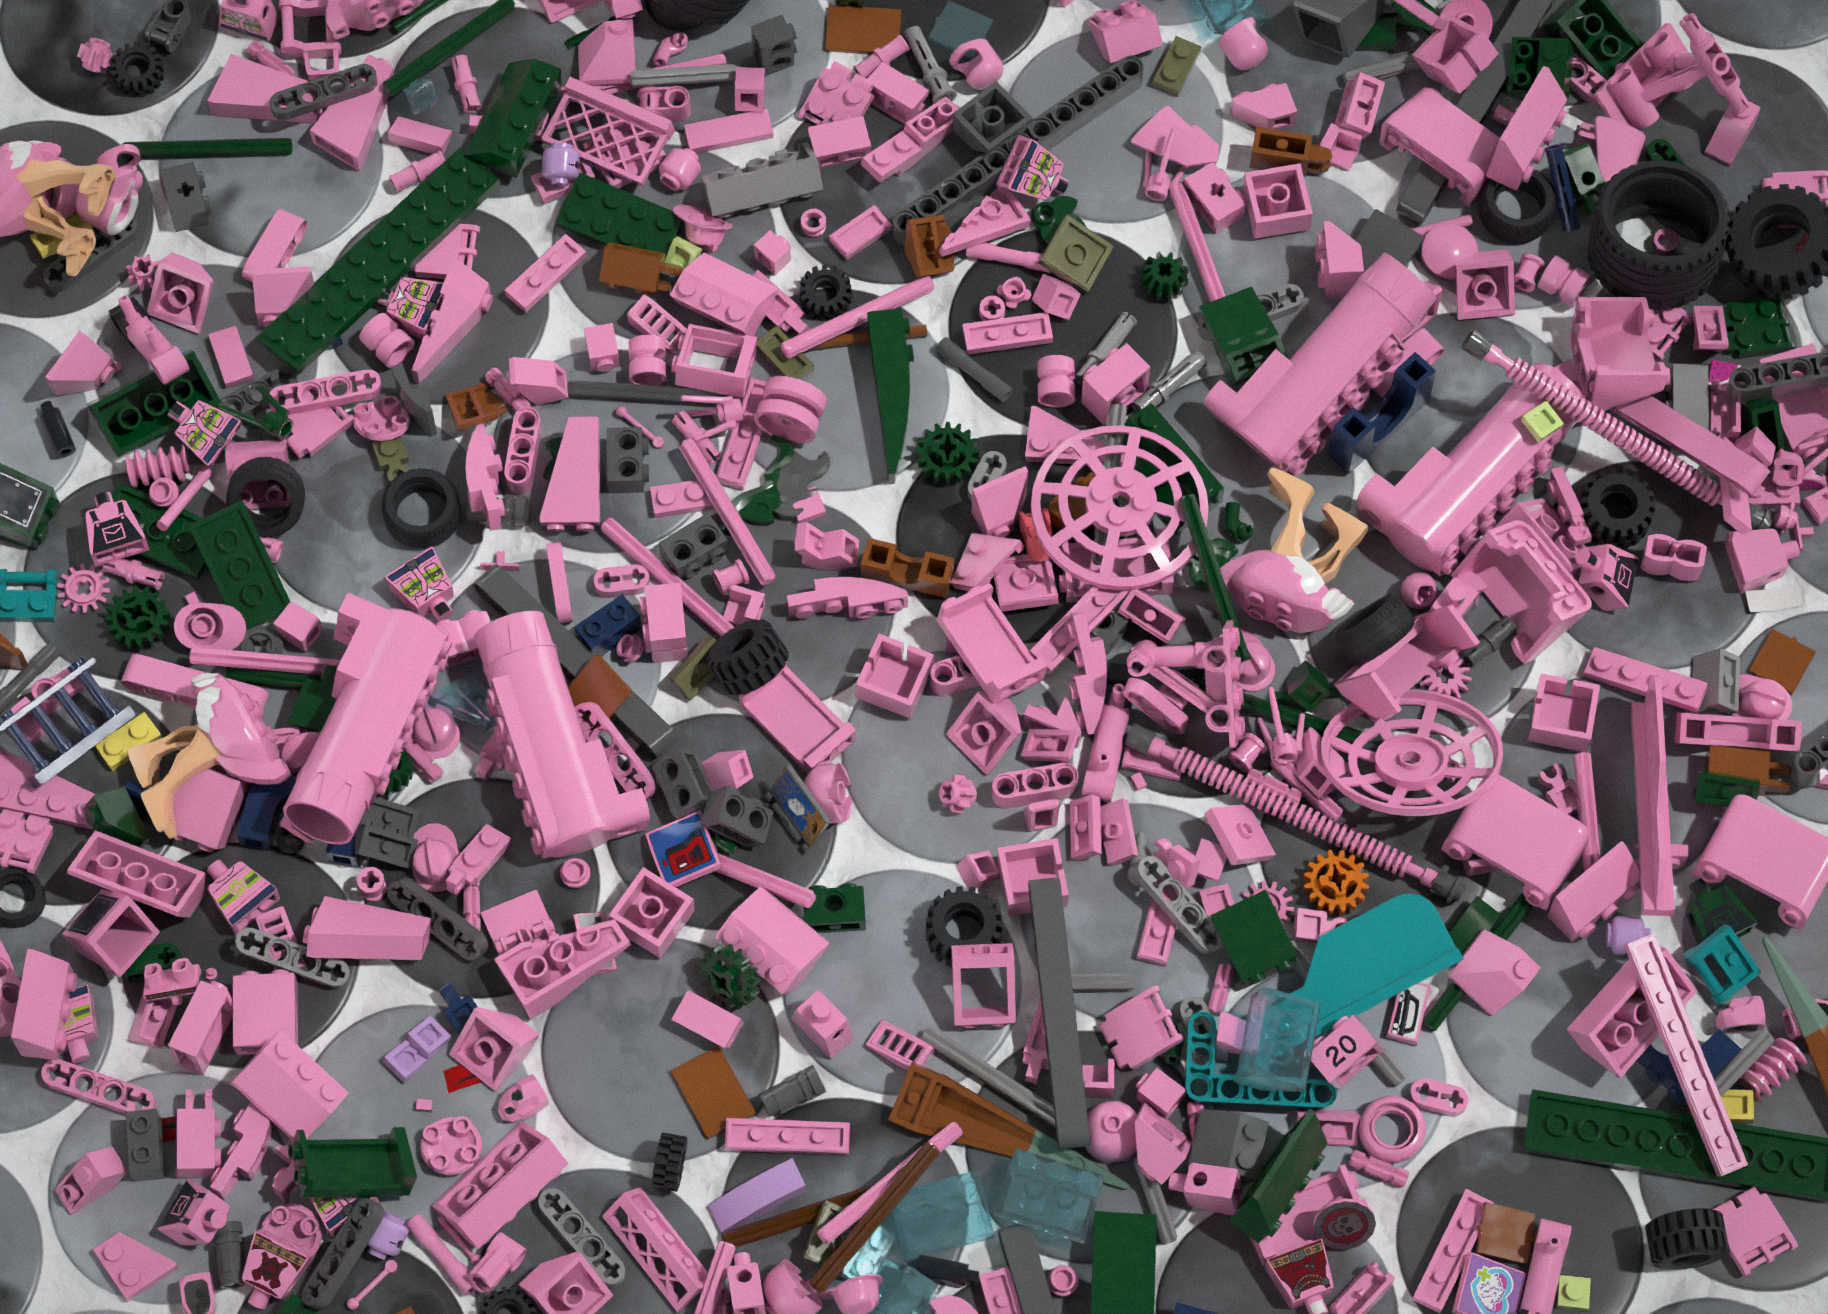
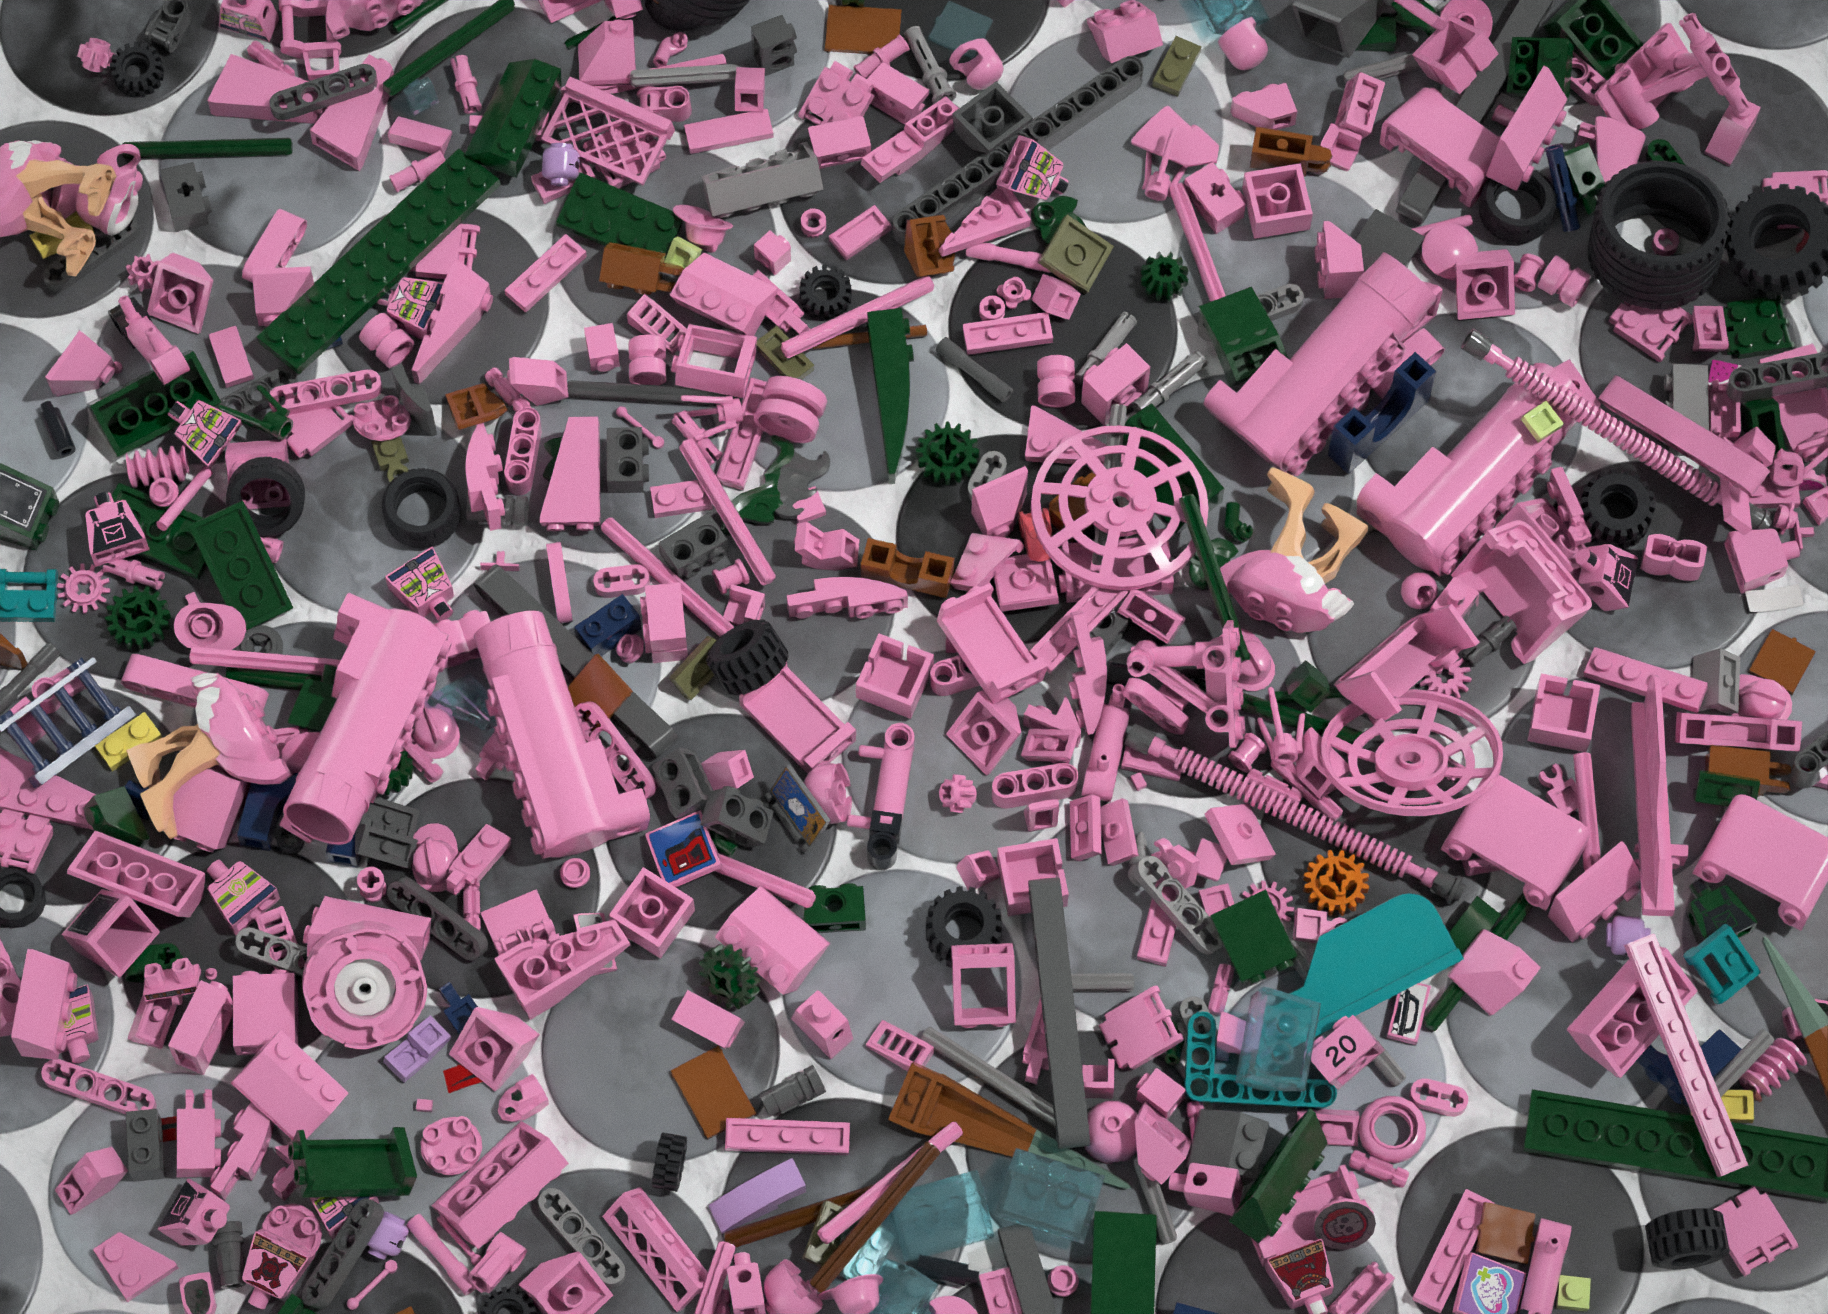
(298, 626): bright pink panel -> none
(360, 955): none -> bright pink piece
(679, 169): bright pink head -> none
(890, 798): none -> bright pink piece
(1374, 630): black tyre -> none
(1614, 351): bright pink windscreen -> none
(1741, 1016): bright pink rock -> none

